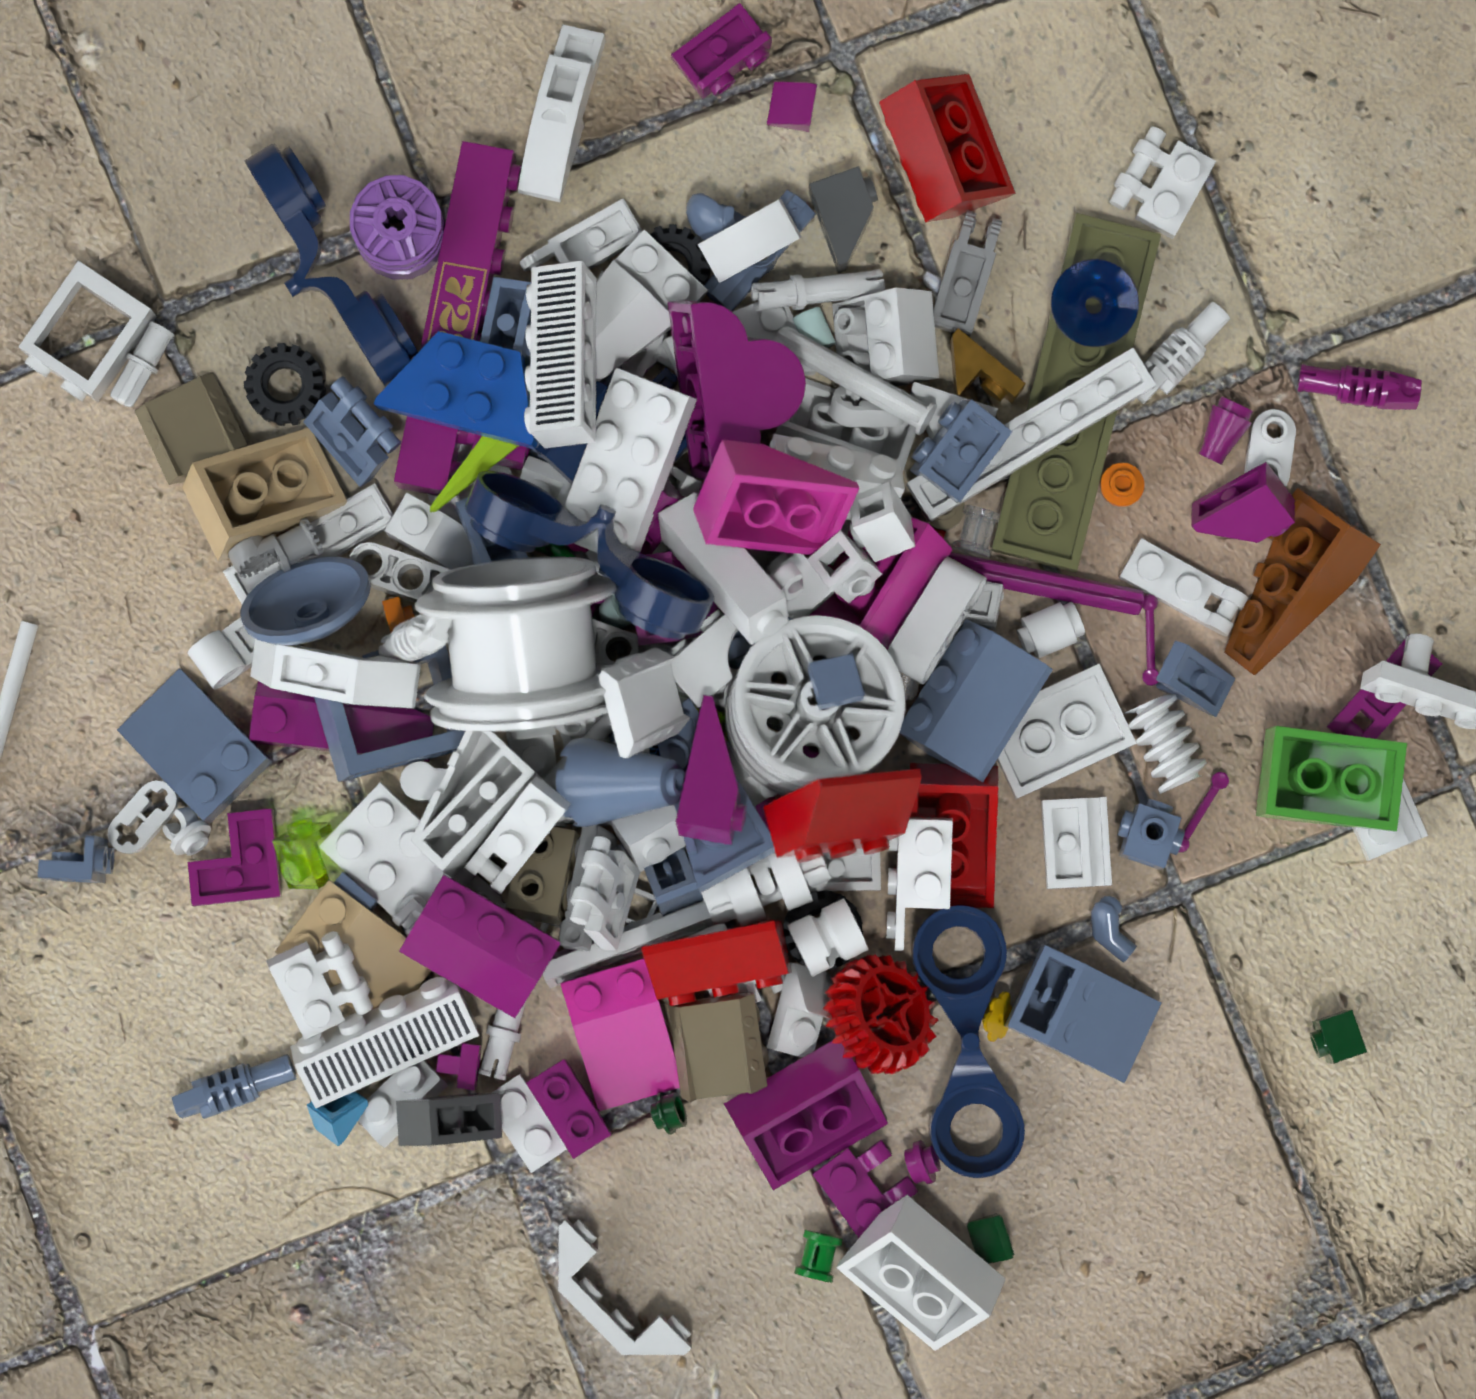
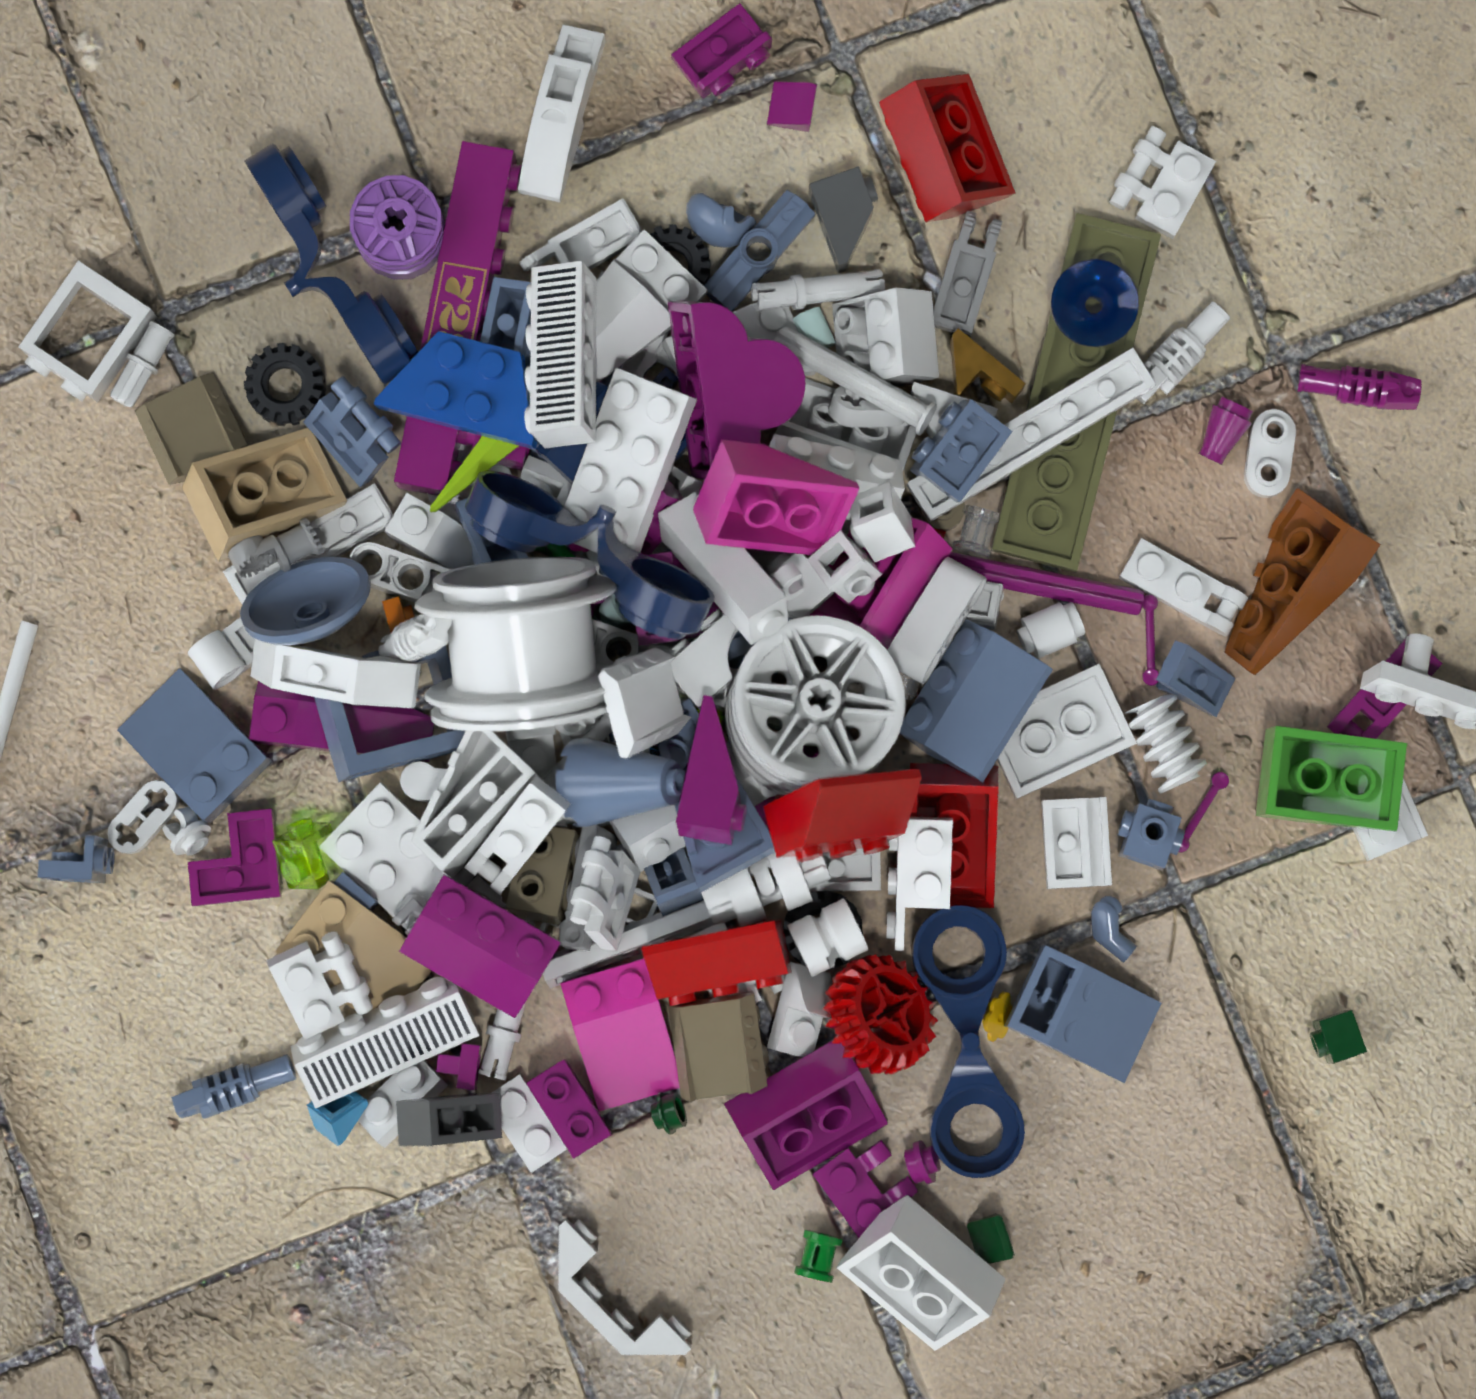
(749, 240): white slope -> none
(835, 681): sand blue tile -> none
(1122, 484): orange plate -> none
(1246, 507): magenta slope -> none

